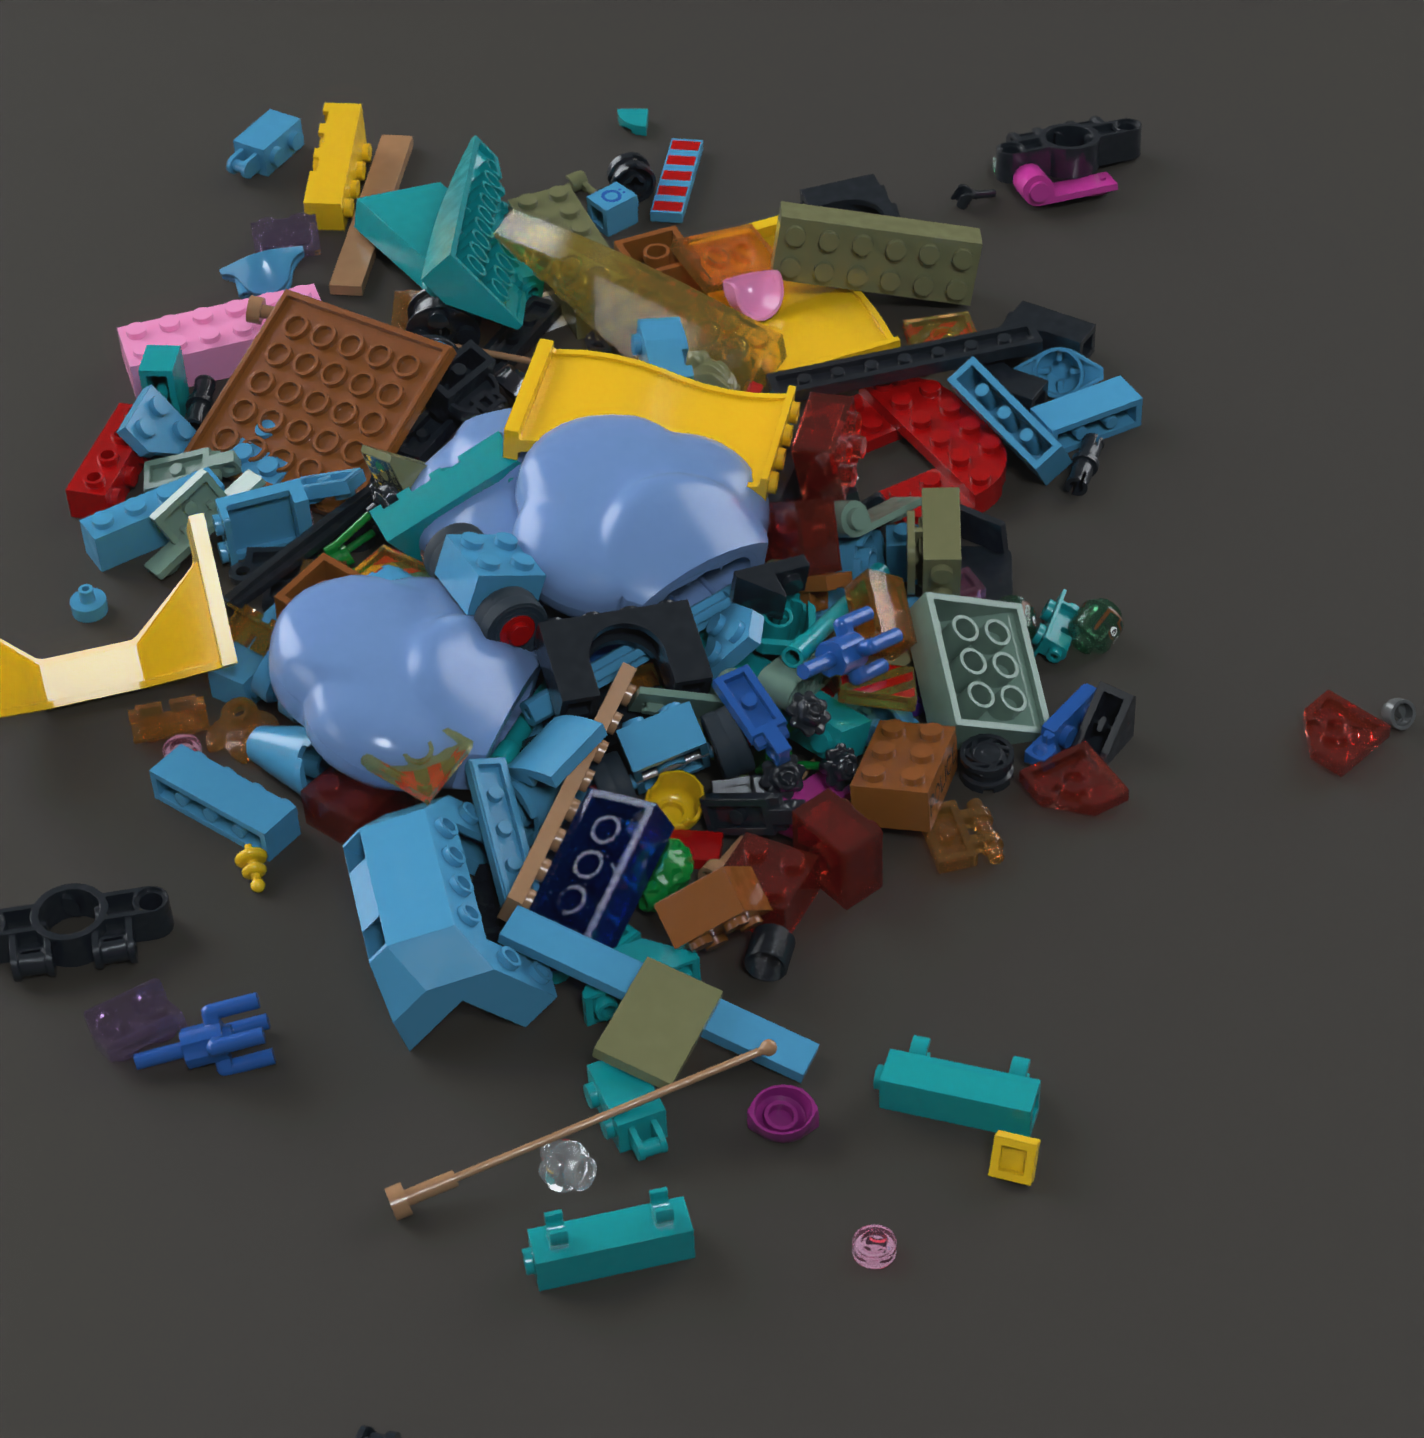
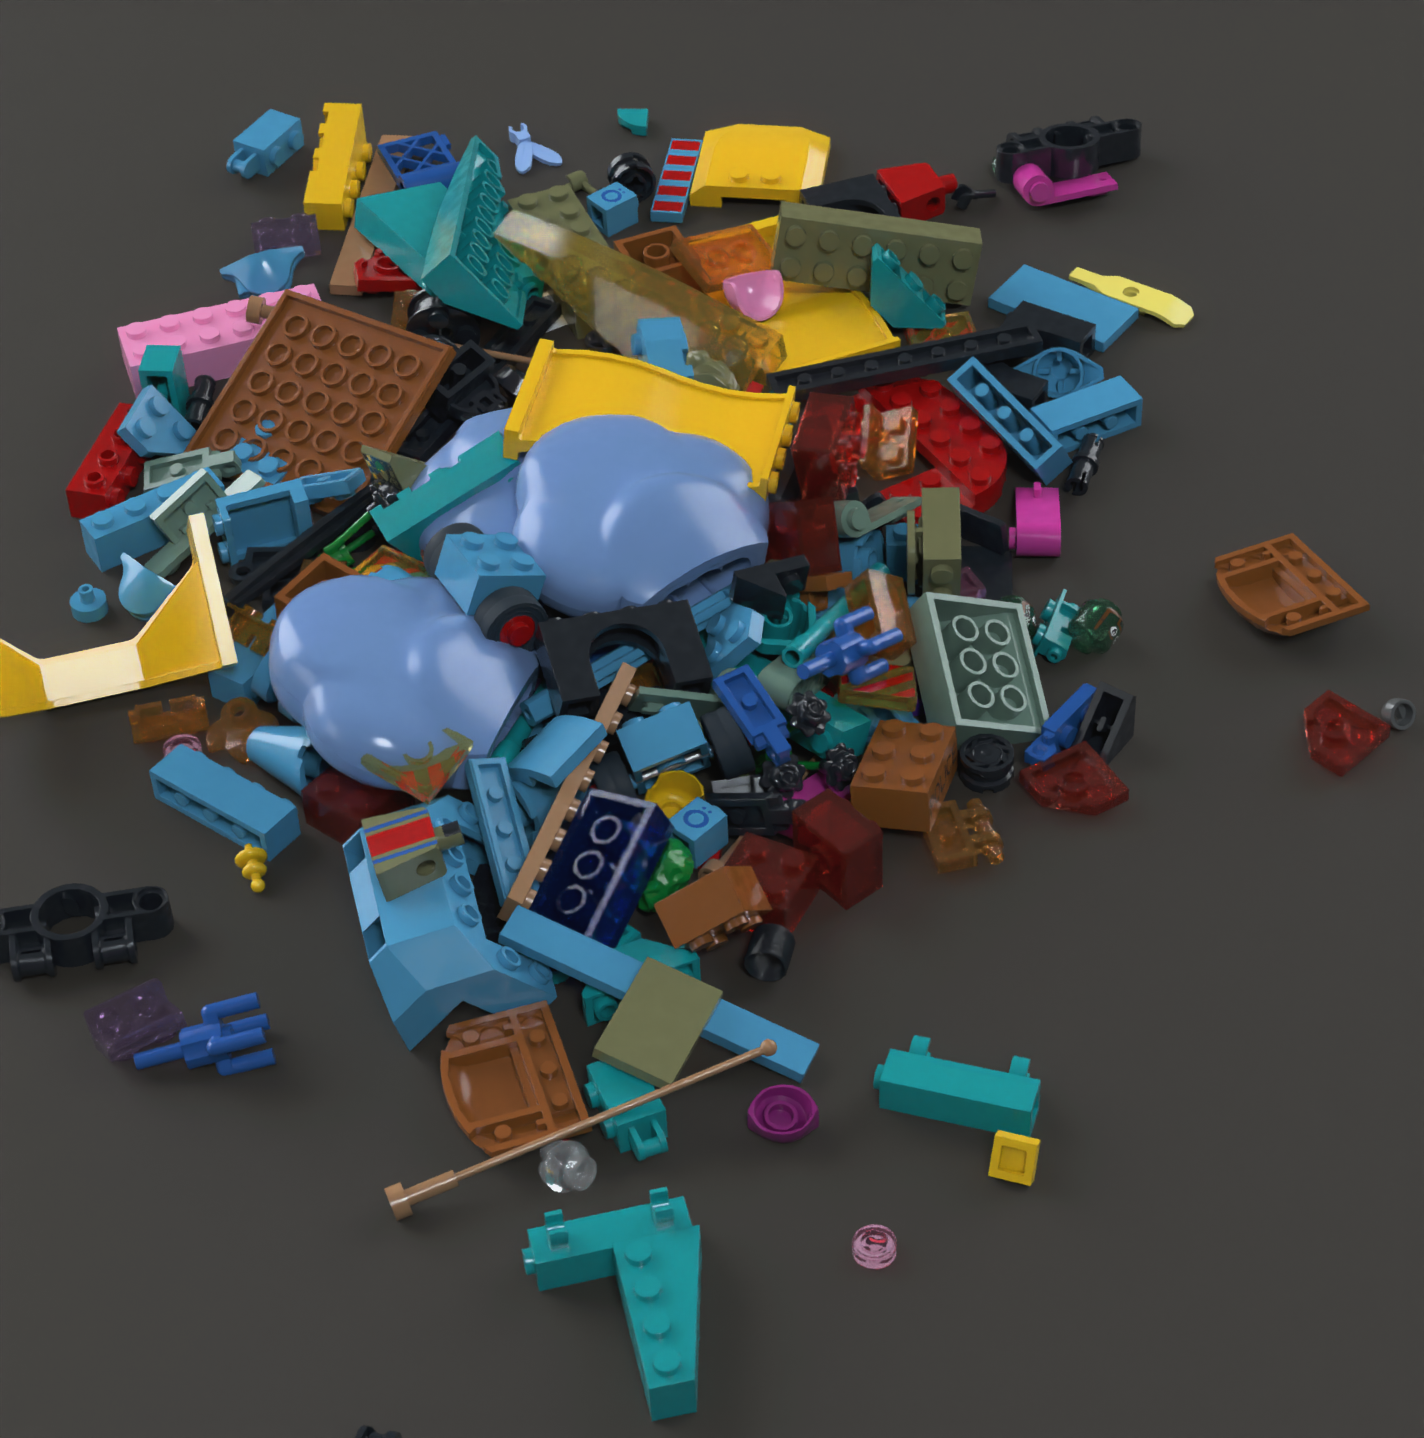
(141, 589): none -> dark azure hat
(381, 275): none -> red plate
(408, 849): none -> olive torso
(424, 171): none -> blue piece
(510, 1079): none -> dark orange slope
(528, 150): none -> light blue piece
(661, 1303): none -> teal wedge
(701, 829): none -> dark azure brick
(758, 163): none -> yellow wedge
(889, 441): none -> clear orange bracket
(901, 295): none -> teal slope
(917, 189): none -> red torso
(1037, 522): none -> dark pink door
(1060, 295): none -> dark azure tile
(1147, 299): none -> light yellow piece
(1285, 587): none -> dark orange slope

